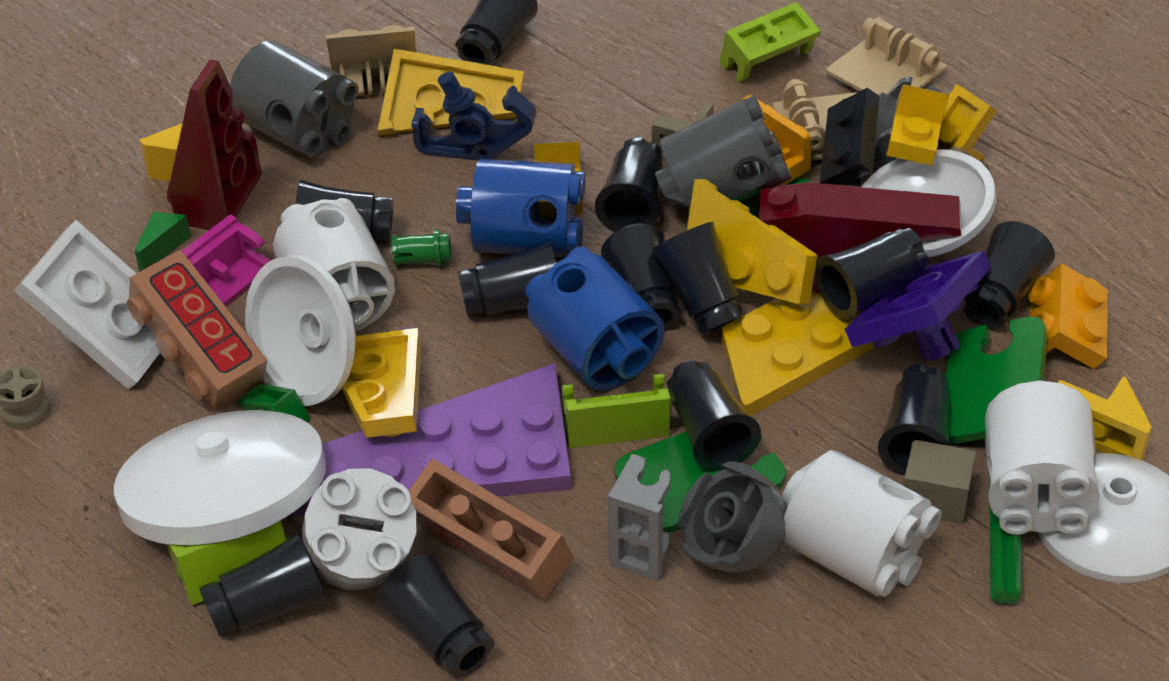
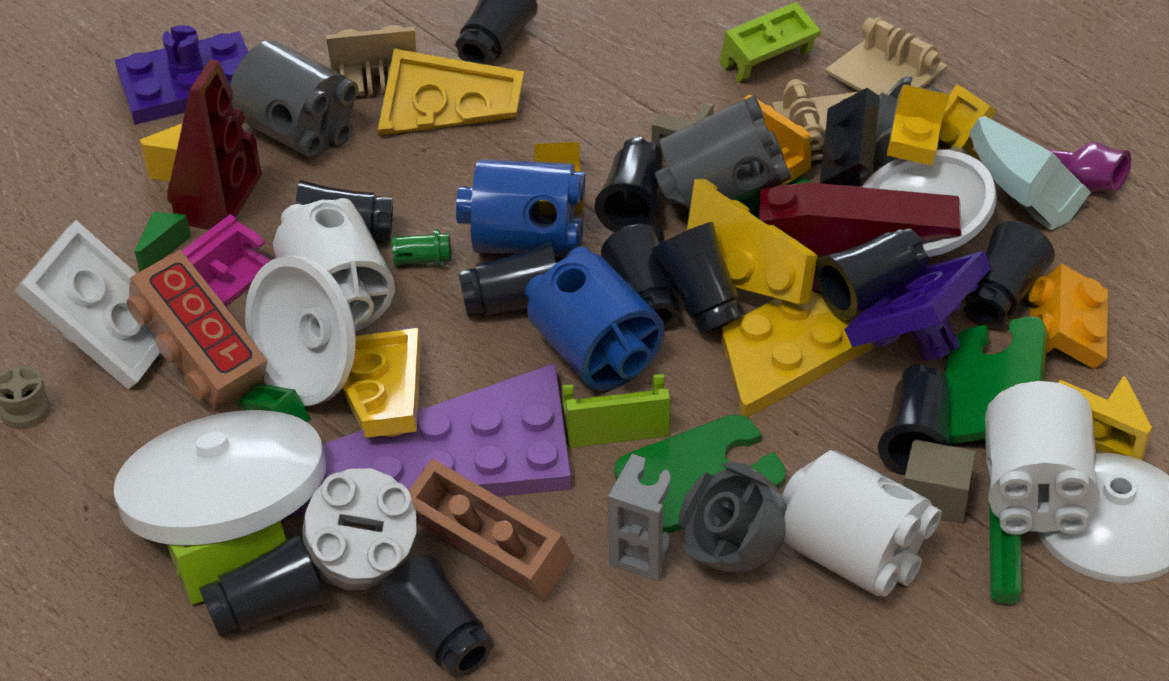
(160, 80): none -> dark purple plate
(472, 126): dark blue piece -> none
(711, 416): black plant -> none
(1028, 173): none -> light aqua slope
(1097, 166): none -> magenta piece

